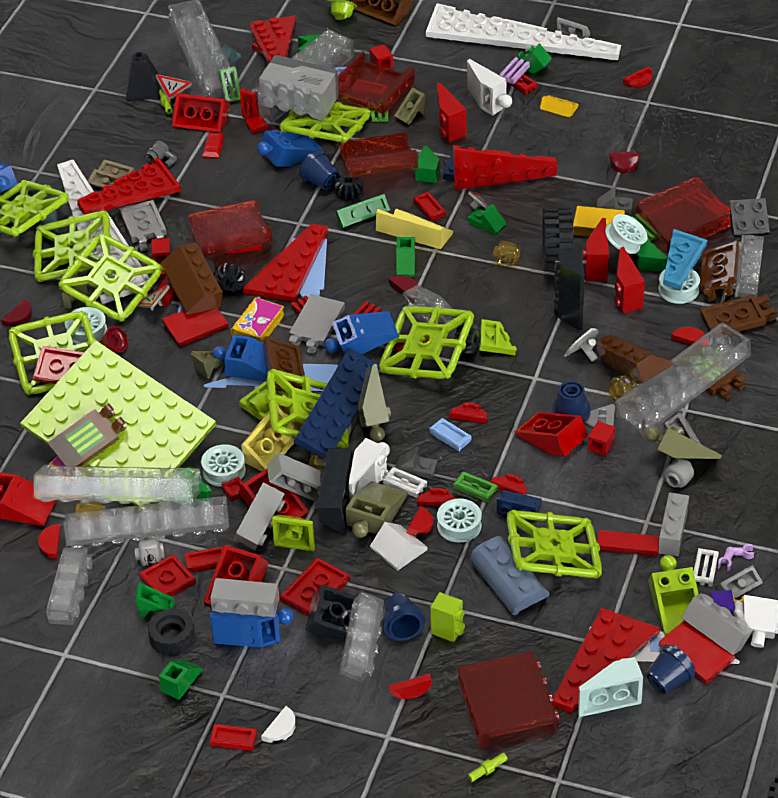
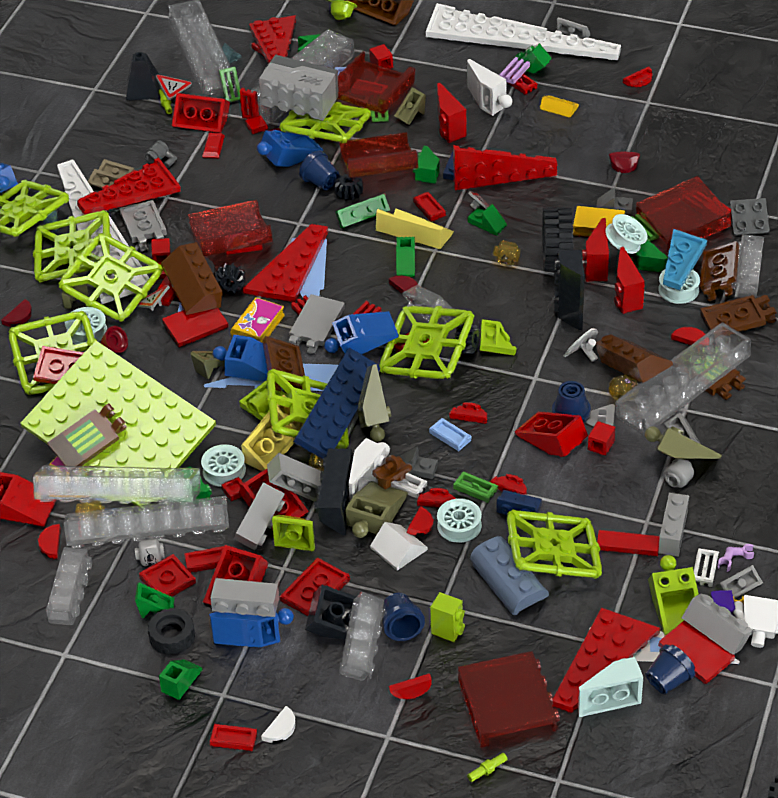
(392, 470): none -> reddish brown hips

